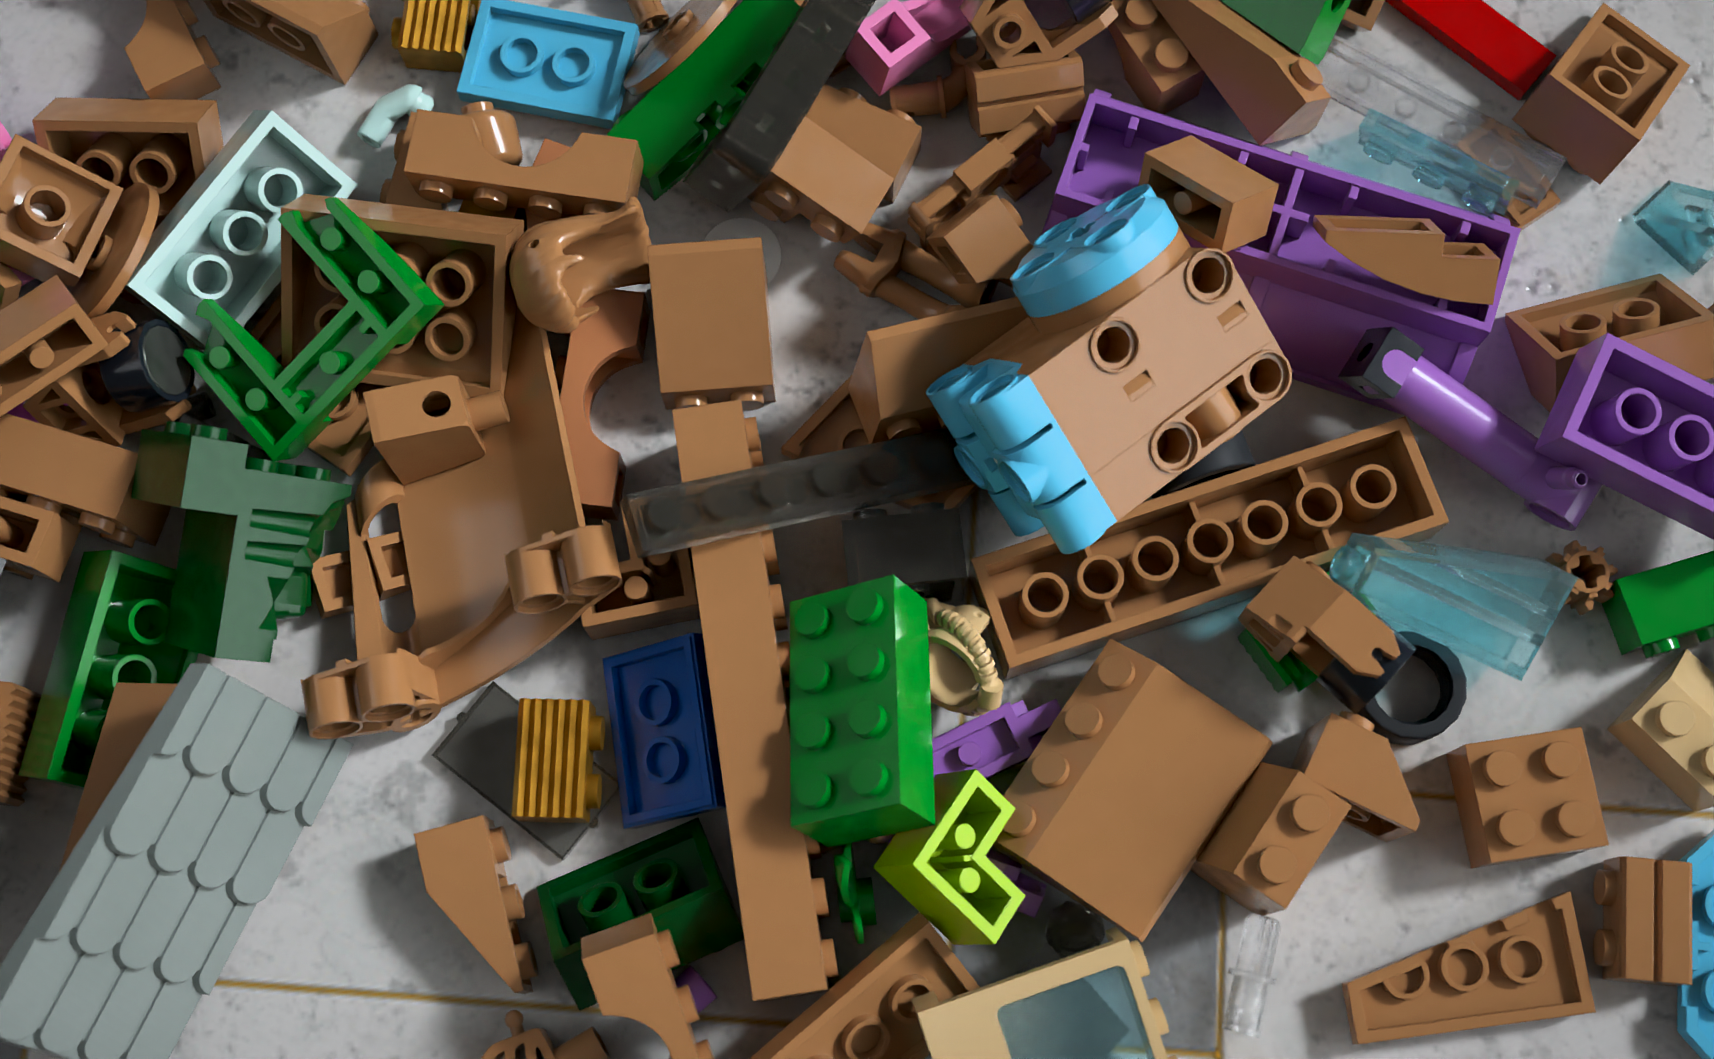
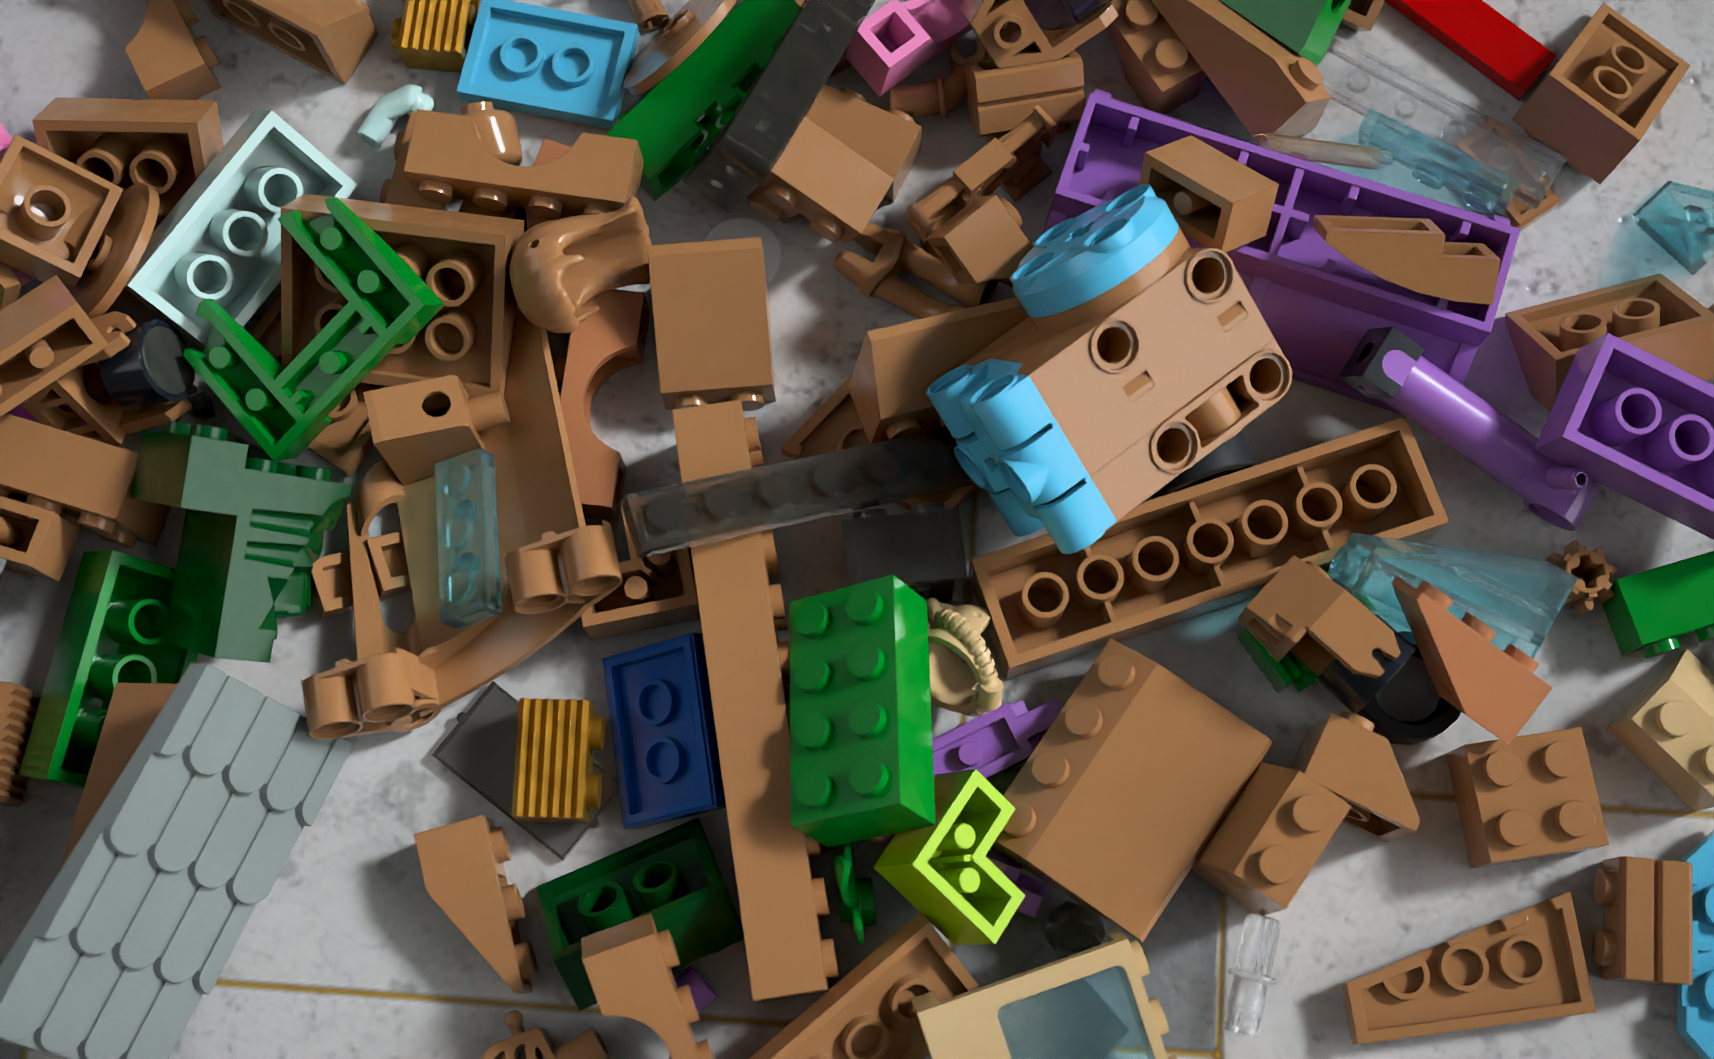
(467, 538): none -> clear light blue plate
(1270, 145): none -> tan piece
(1466, 668): none -> nougat slope

